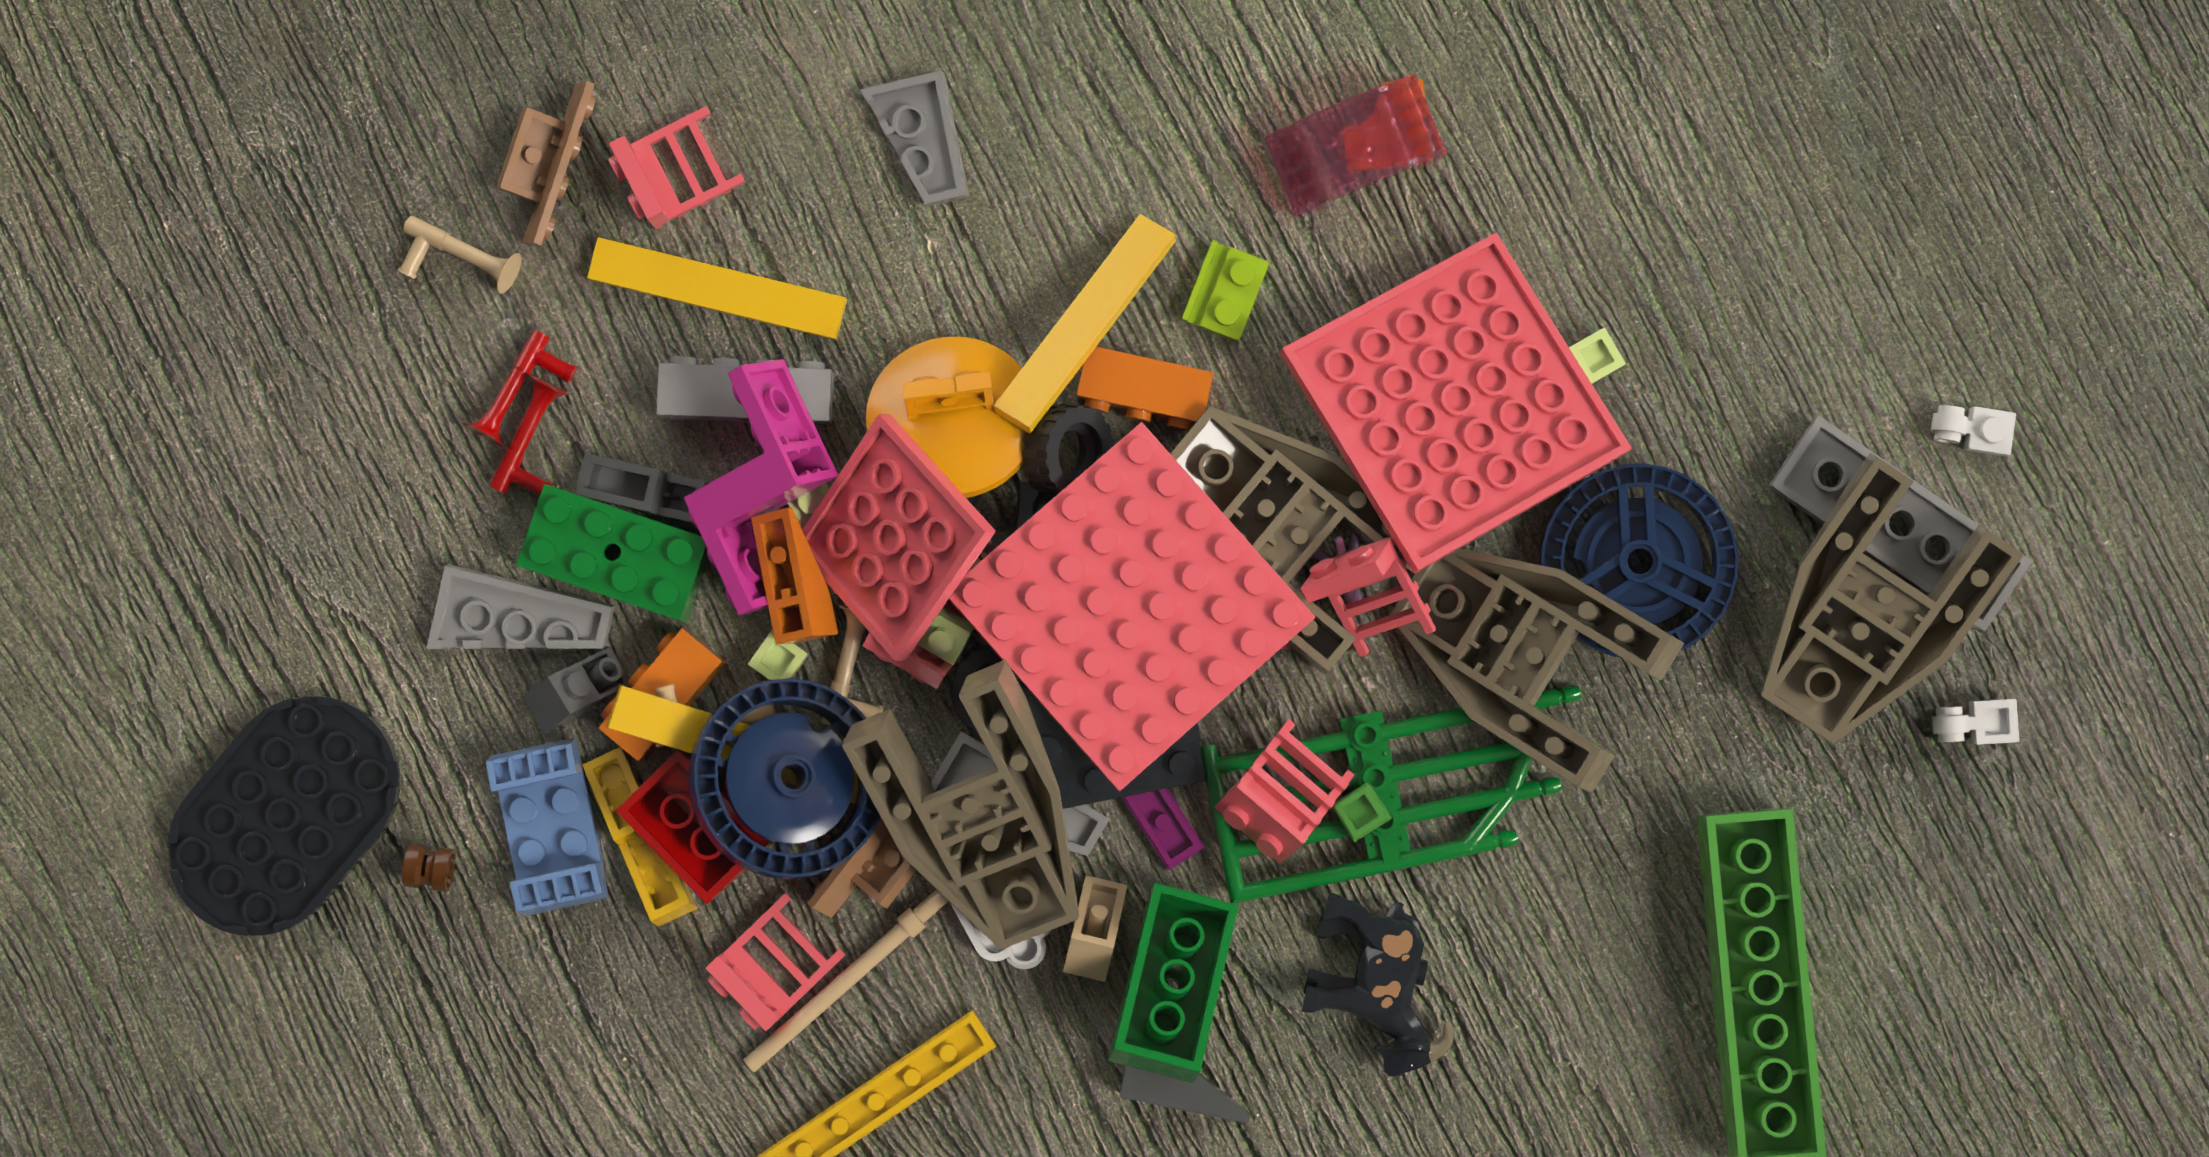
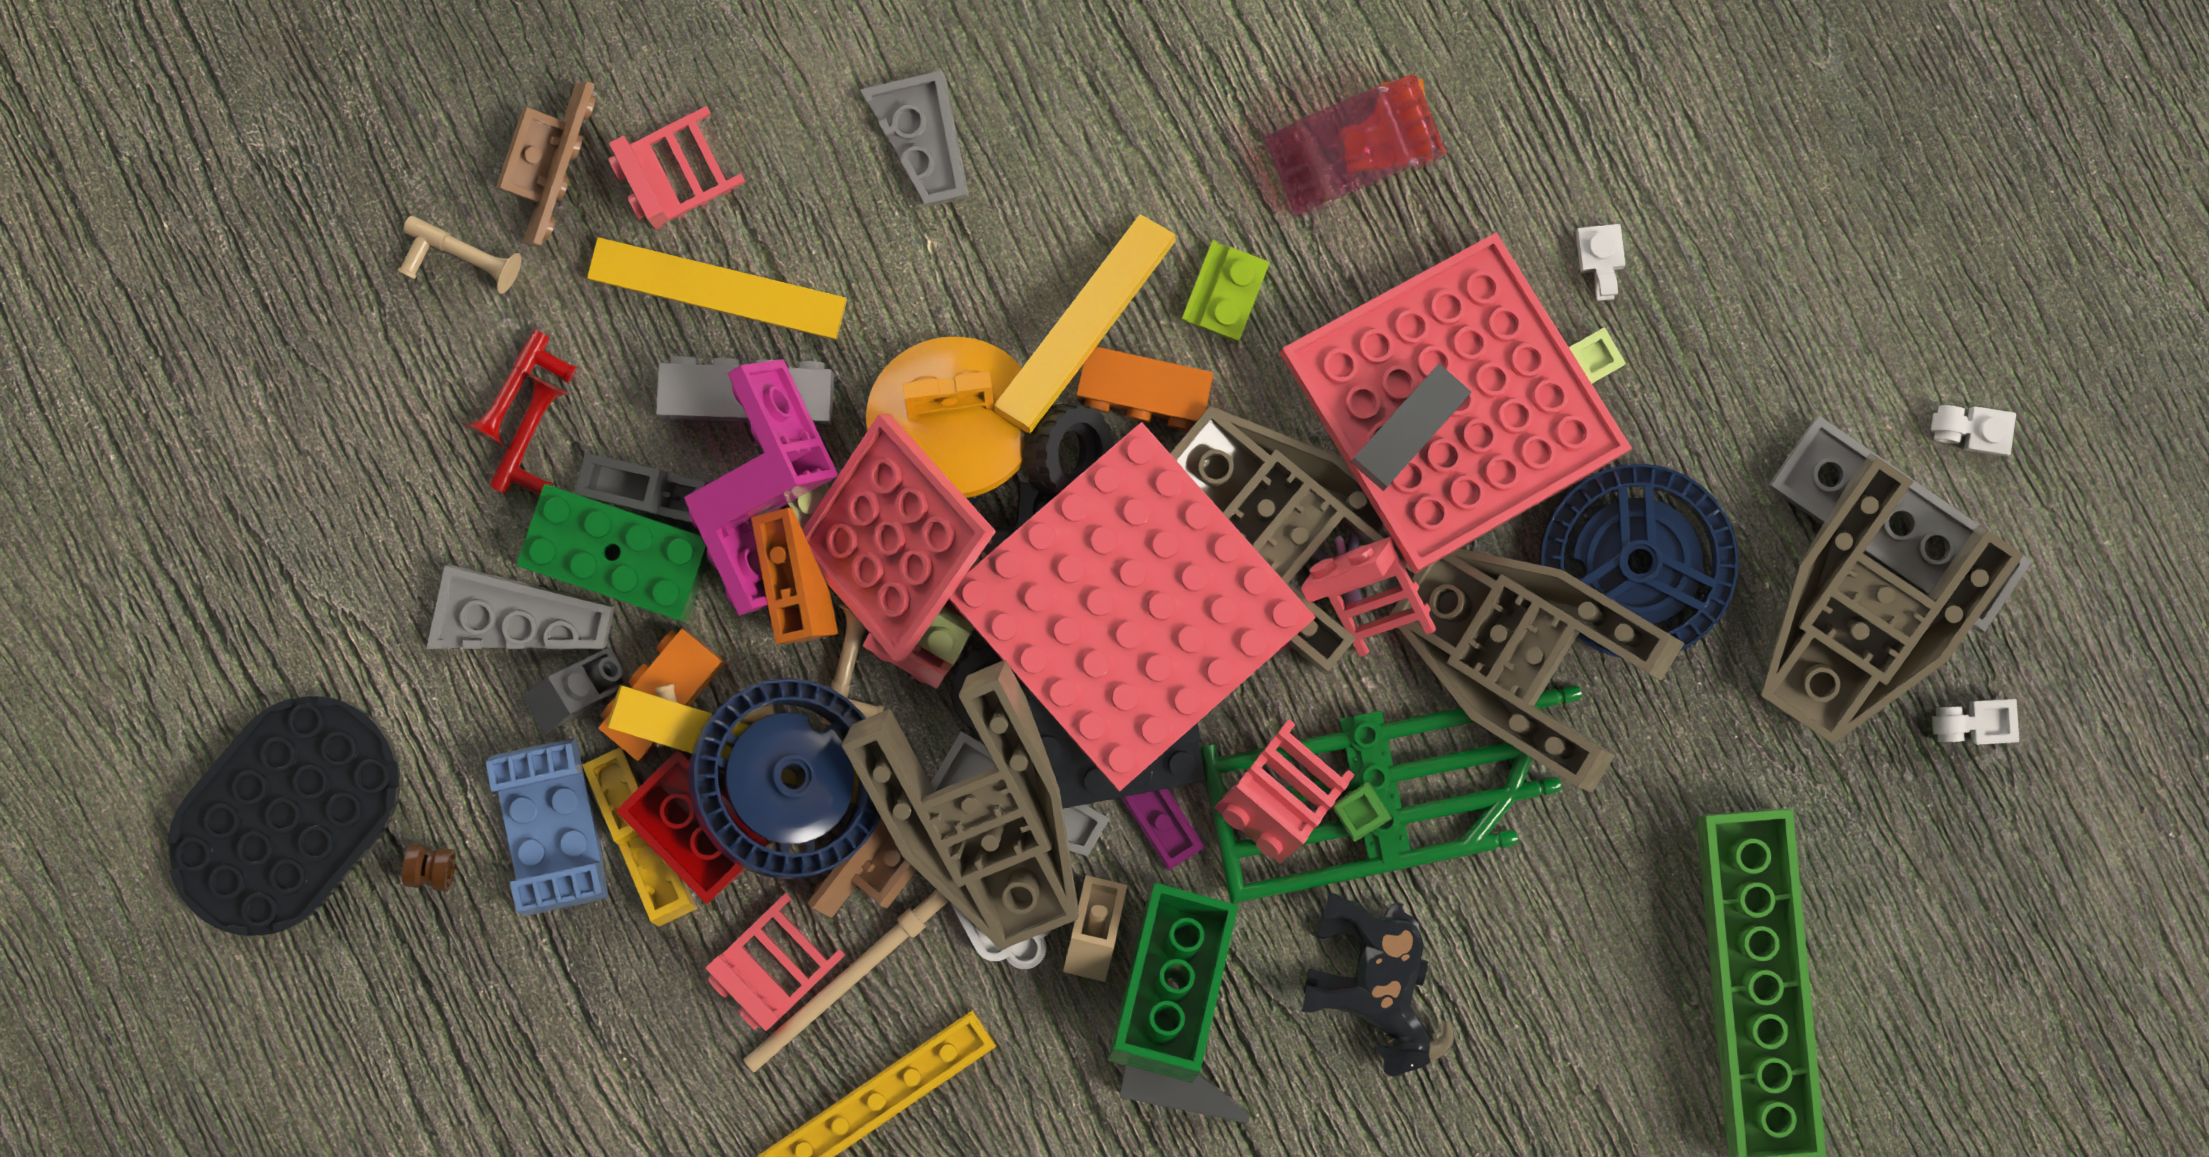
(777, 660): yellowish green plate -> none
(1411, 427): none -> dark grey slope
(1601, 253): none -> white plate

